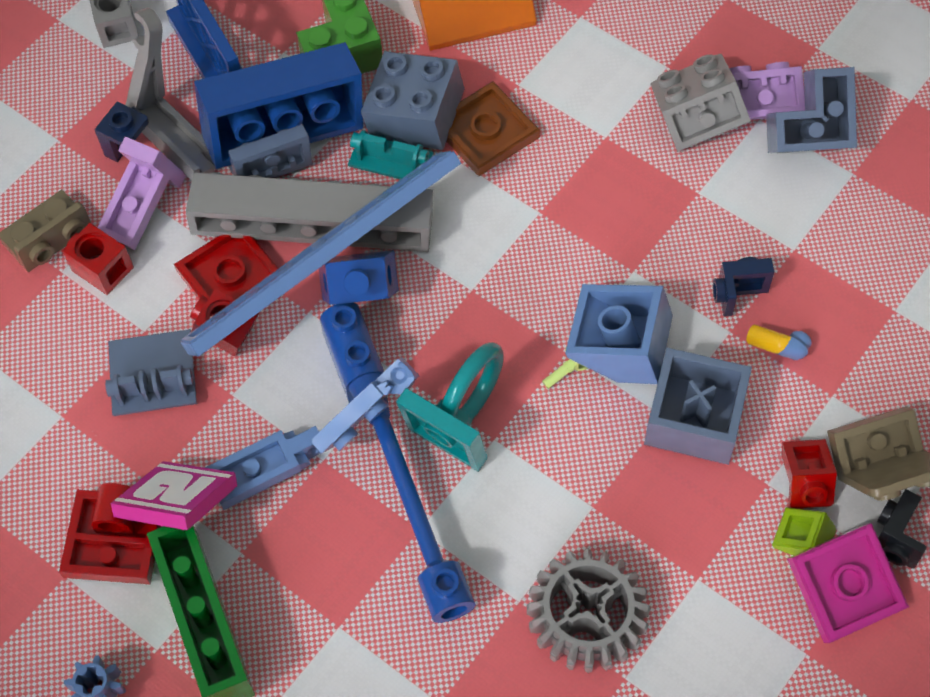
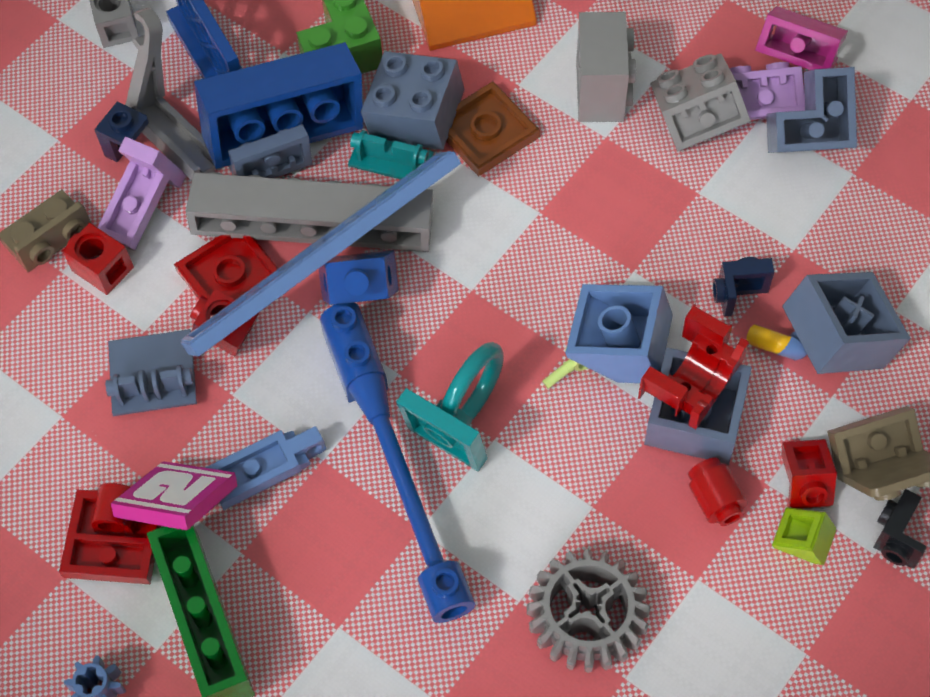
(367, 405): medium blue hinge -> none
(604, 66): none -> light grey brick
(702, 372): none -> red piece
(717, 492): none -> red brick
(800, 39): none -> dark pink brick
(845, 322): none -> sand blue brick
(847, 583): dark pink tile -> none

